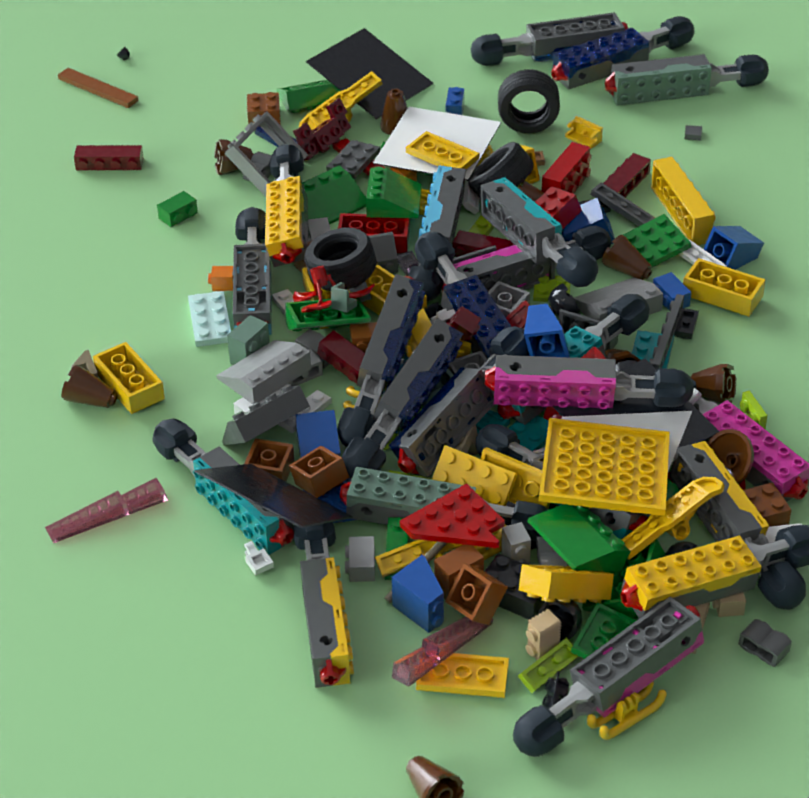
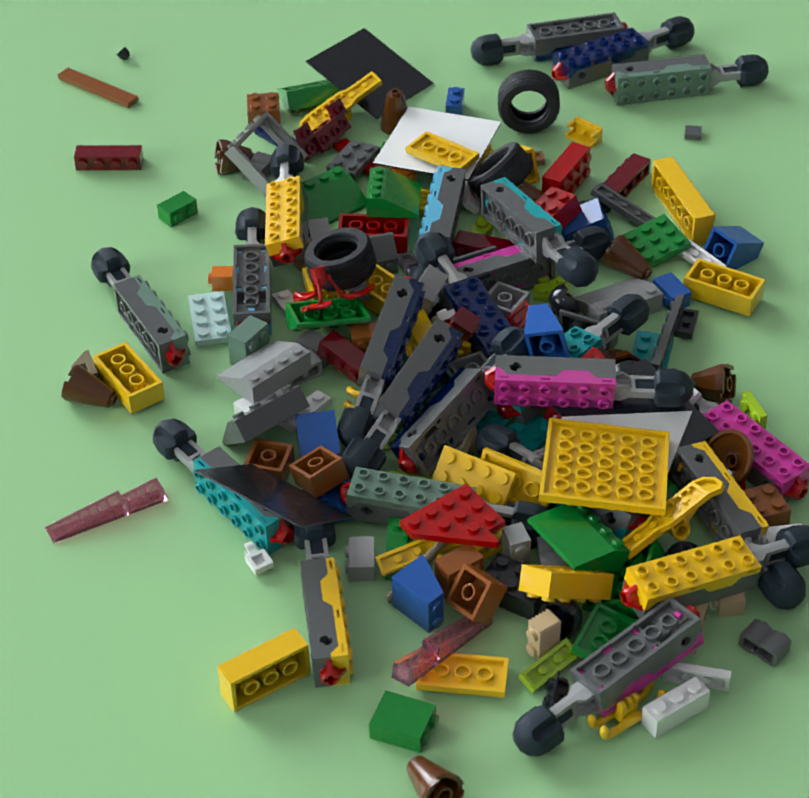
(142, 311): none -> piece
(264, 669): none -> yellow brick
(340, 298): sand green panel -> none
(403, 721): none -> green brick
(434, 284): none -> light grey brick
(675, 707): none -> white brick
(711, 677): none -> white plate

